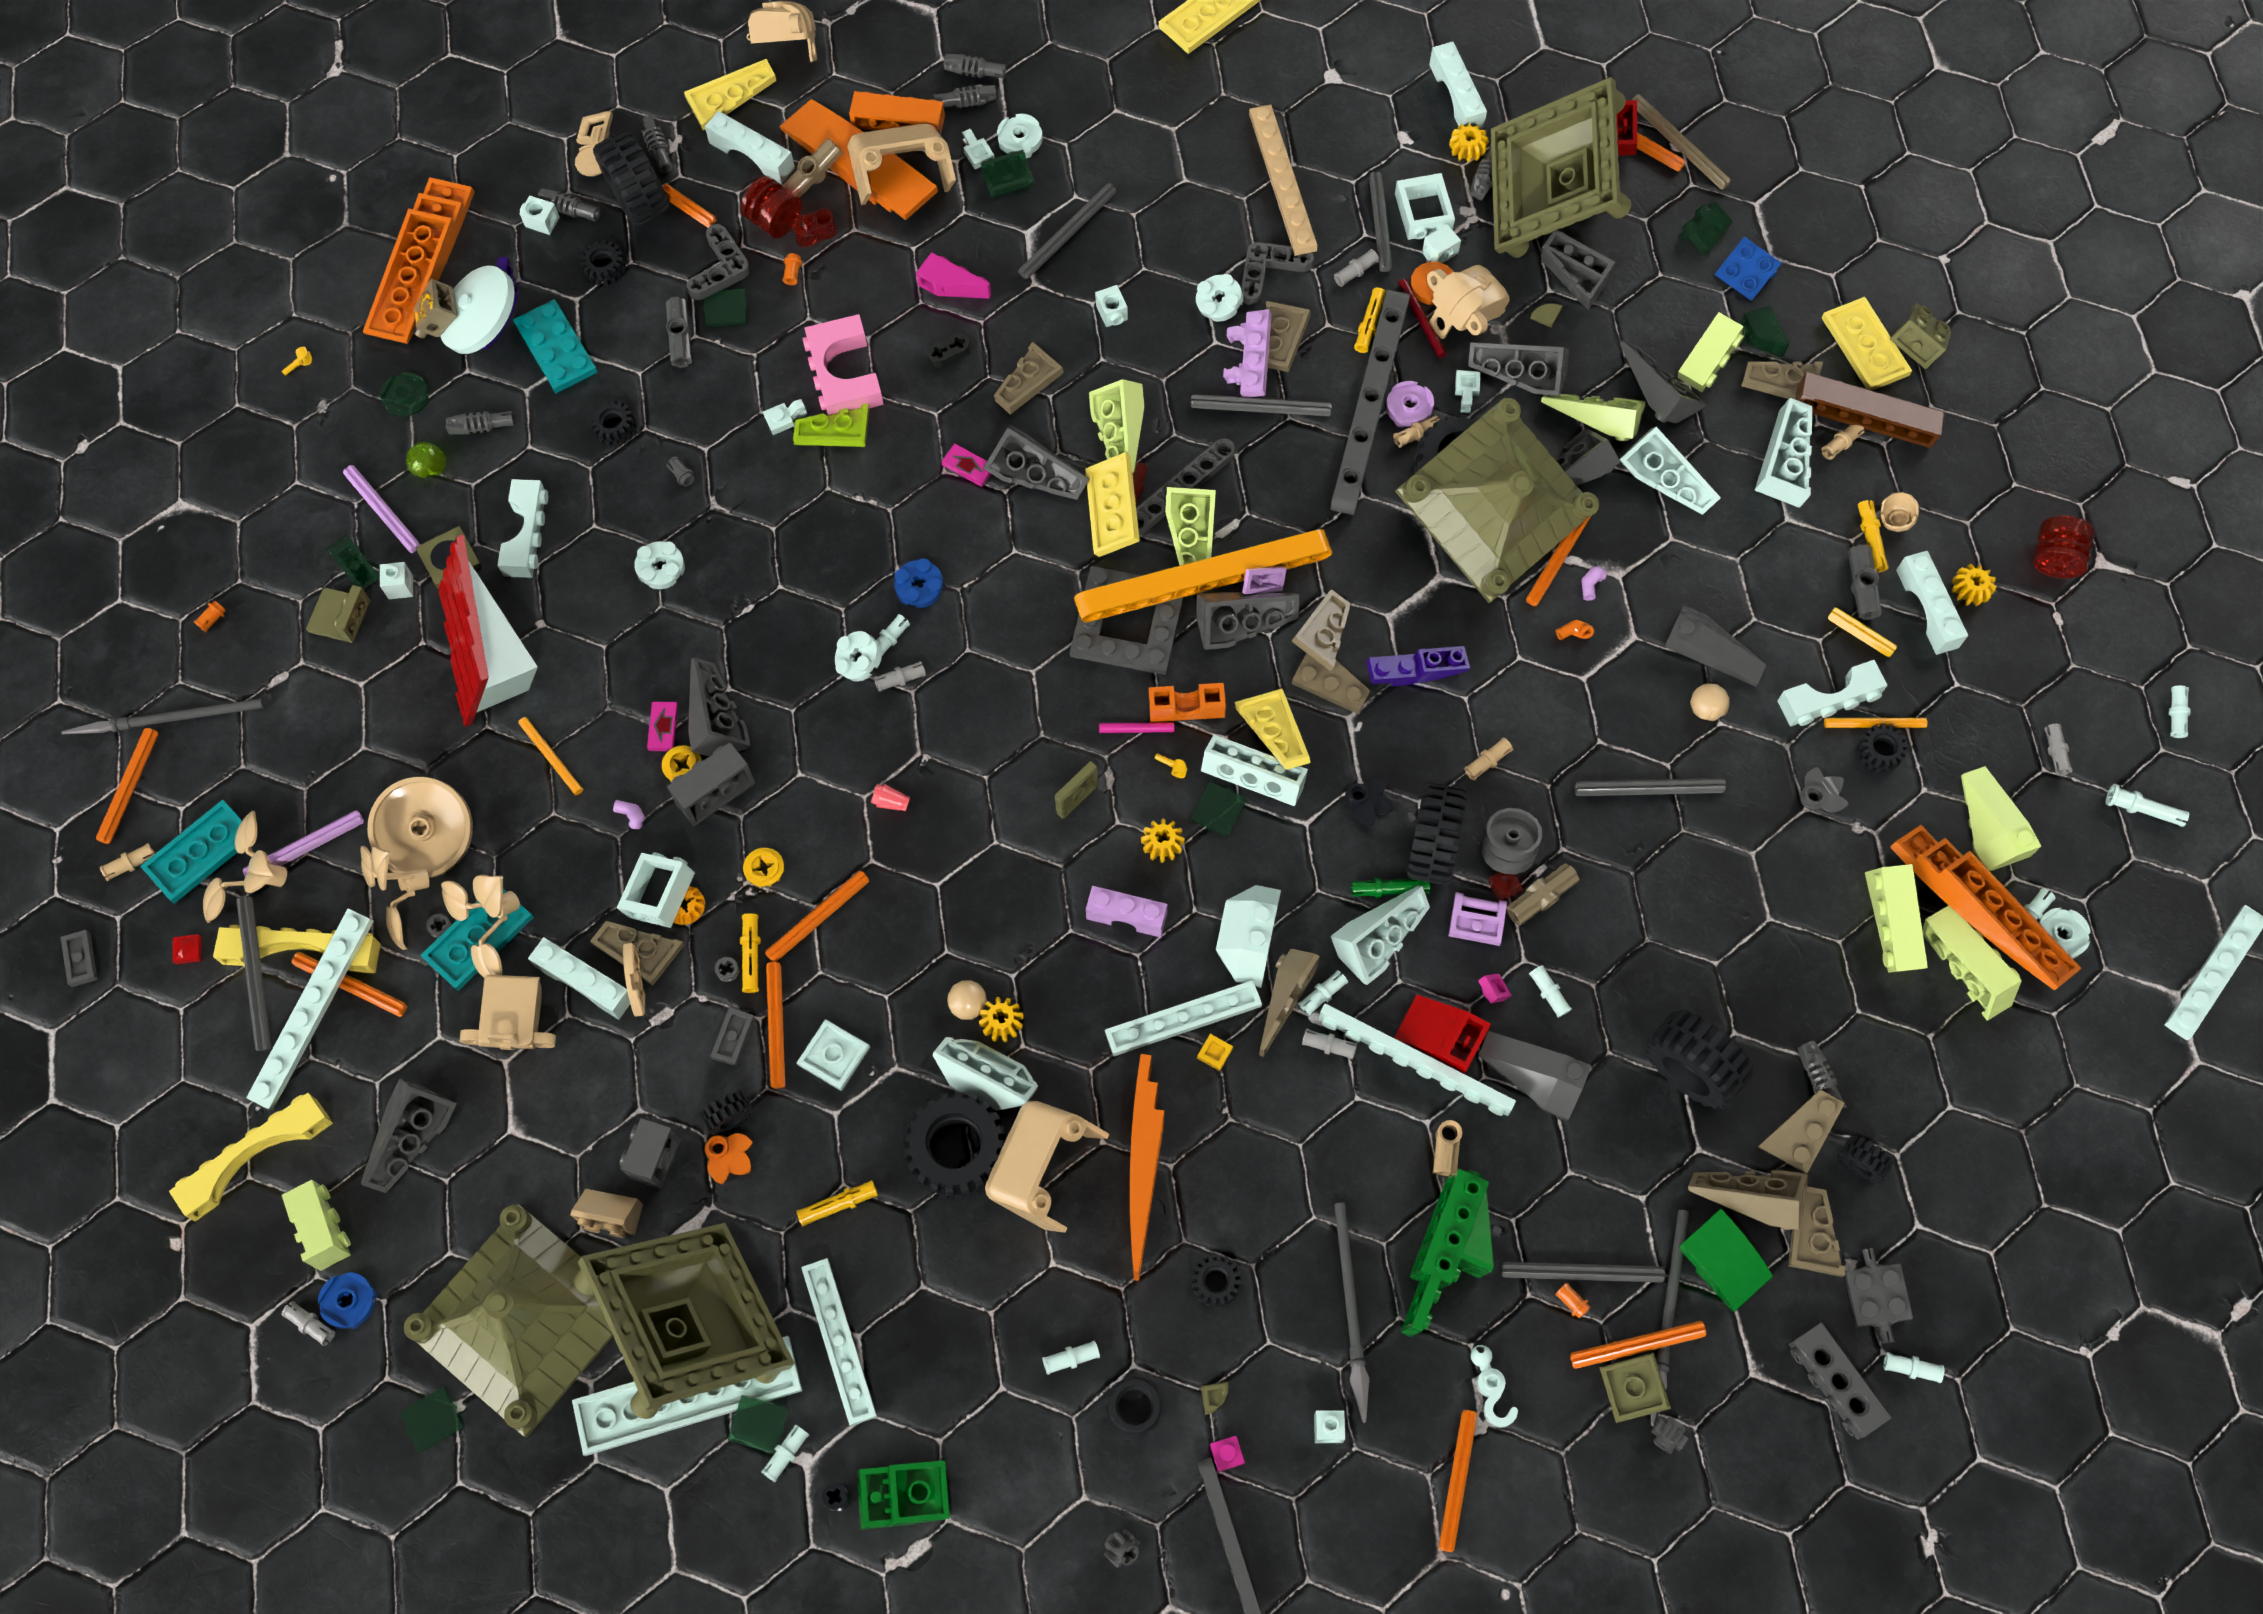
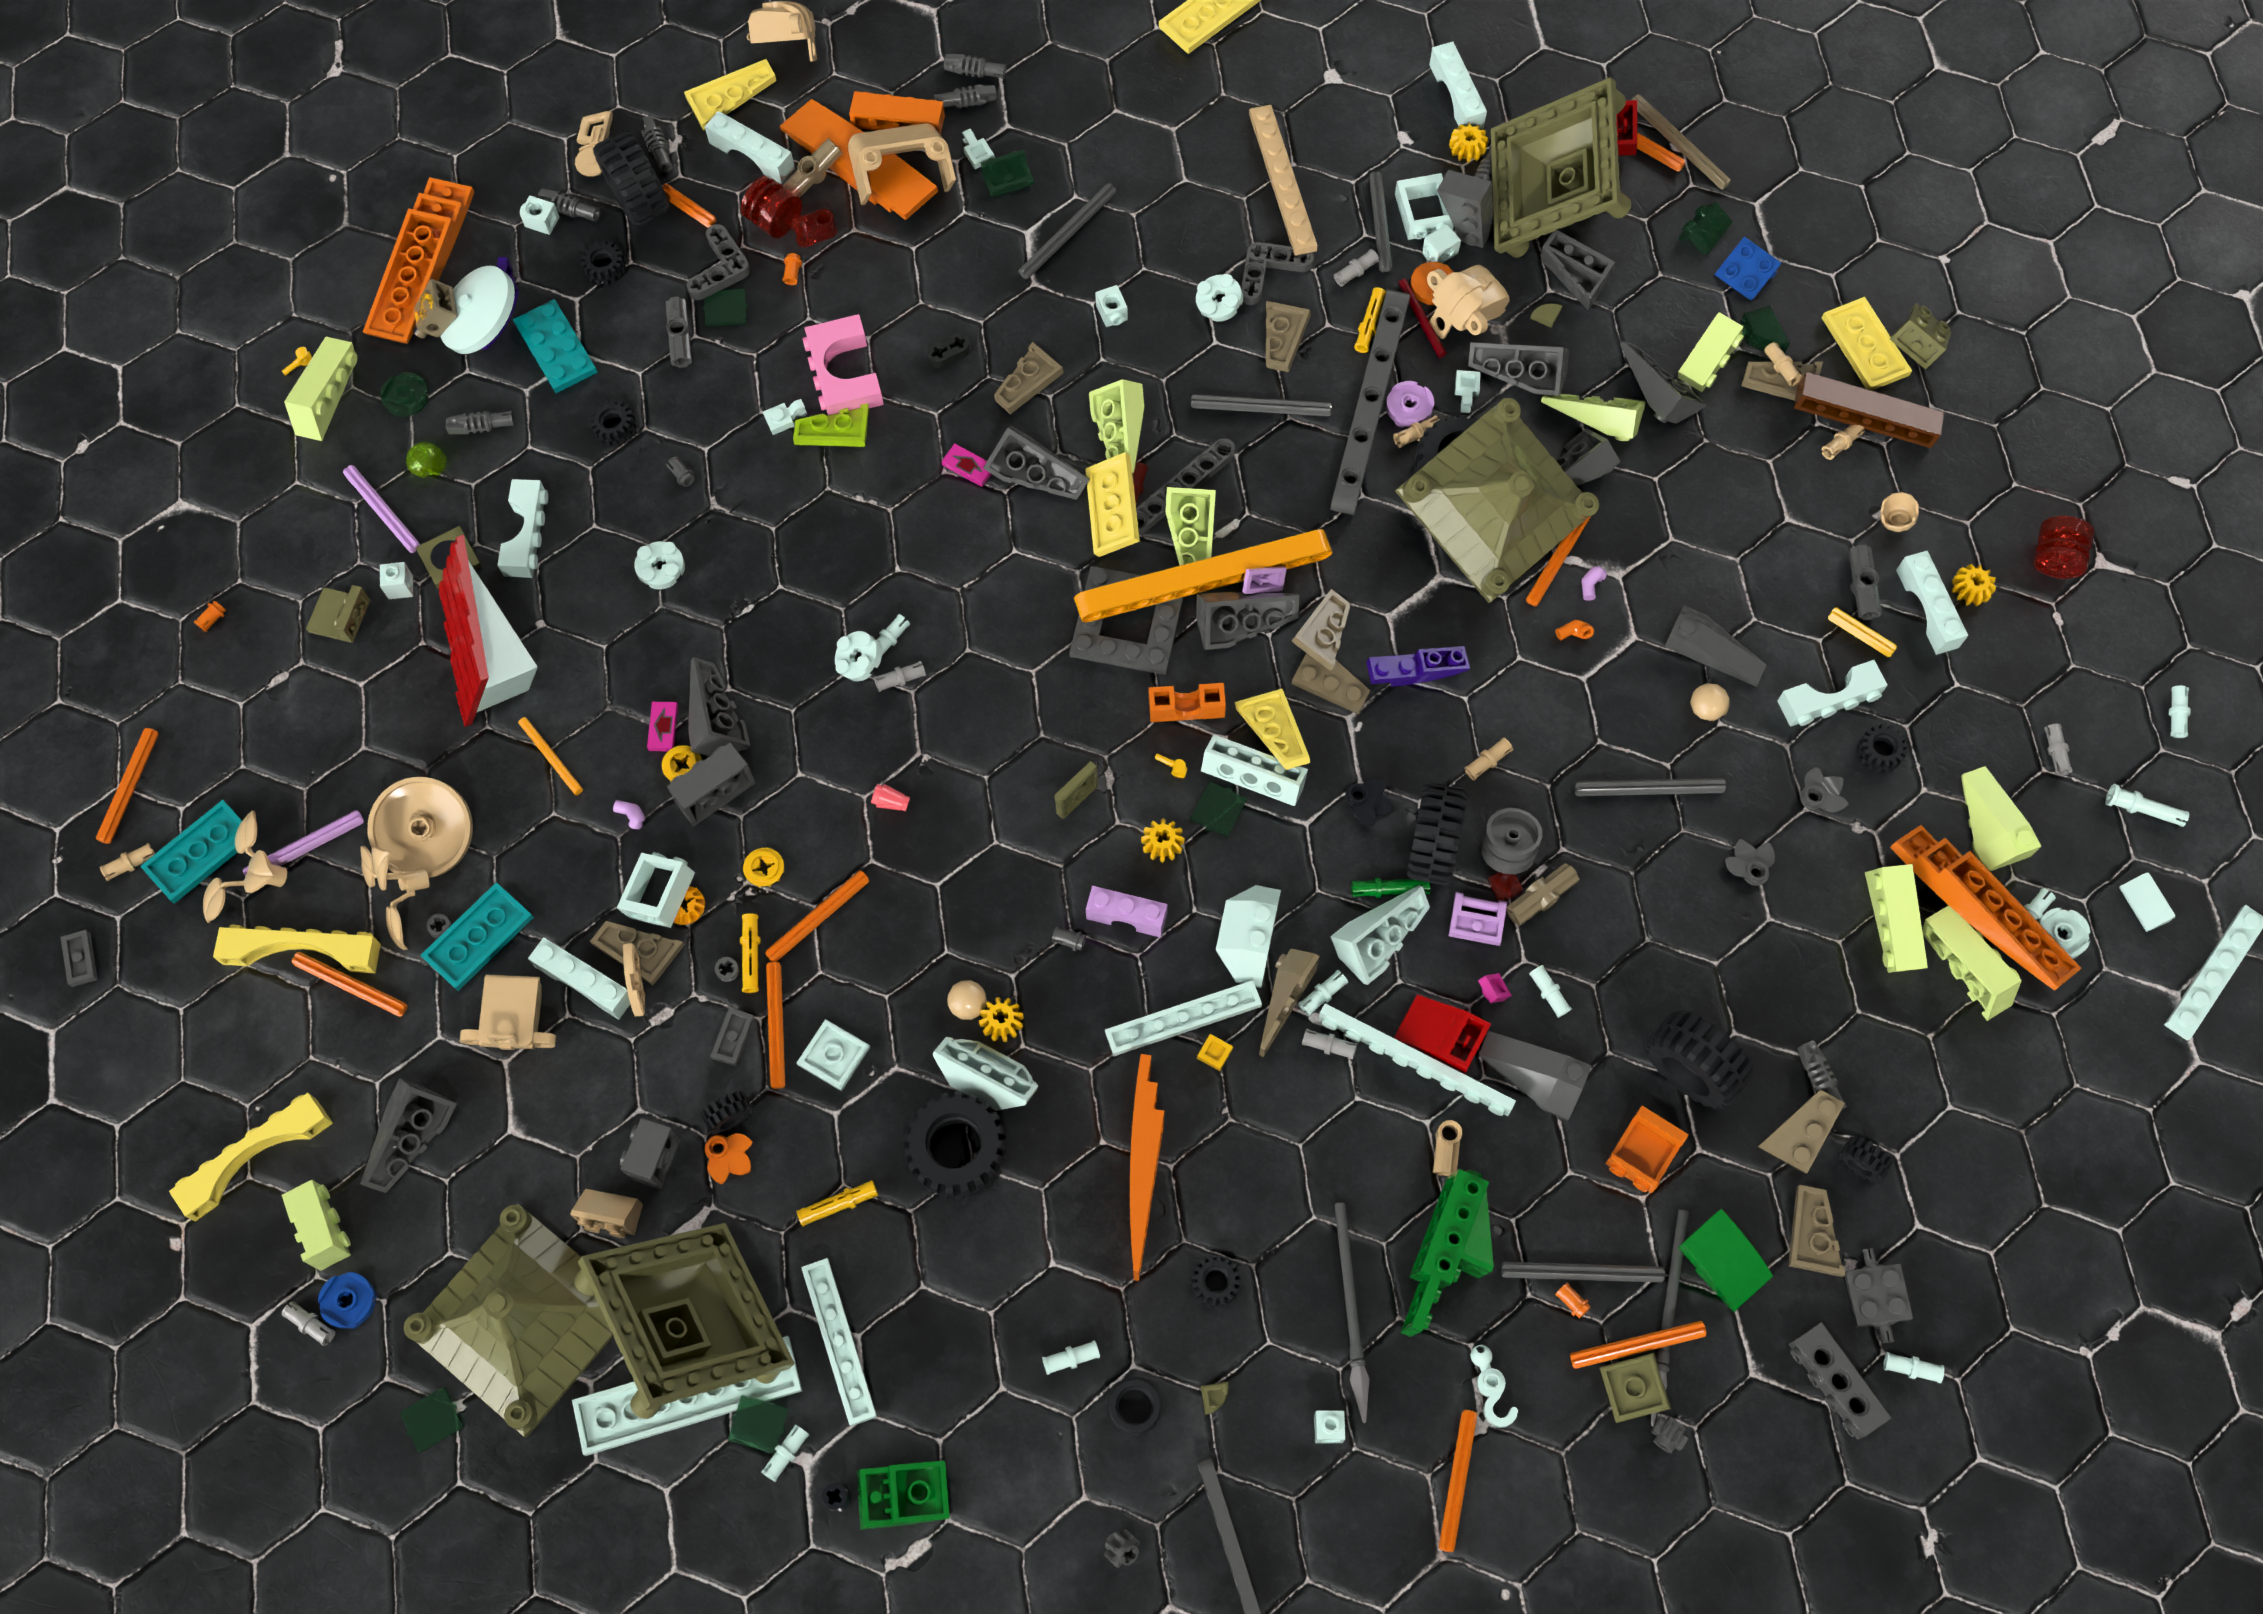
(125, 723): dark grey piece -> none
(187, 949): red tile -> none
(253, 973): dark grey axle -> none
(310, 1009): light aqua plate -> none
(320, 388): none -> yellowish green wedge
(352, 562): clear green slope -> none
(490, 895): tan plant -> none
(918, 570): blue plate -> none
(950, 280): dark pink slope -> none
(1021, 123): light aqua plate -> none
(1026, 1156): tan windscreen -> none
(1069, 938): none -> dark grey pin
(1136, 727): dark pink bar -> none
(1227, 1454): dark pink plate -> none
(1256, 341): lavender hinge -> none
(1468, 206): none -> dark grey wedge
(1646, 1150): none -> orange panel
(1664, 468): light aqua wedge -> none
(1750, 859): none -> dark grey plate
(1767, 1198): dark tan wedge -> none
(1783, 364): none -> tan pin
(1786, 462): light aqua wedge -> none
(1869, 722): light orange bar -> none
(1870, 527): yellow pin -> none
(2147, 902): none -> light aqua slope

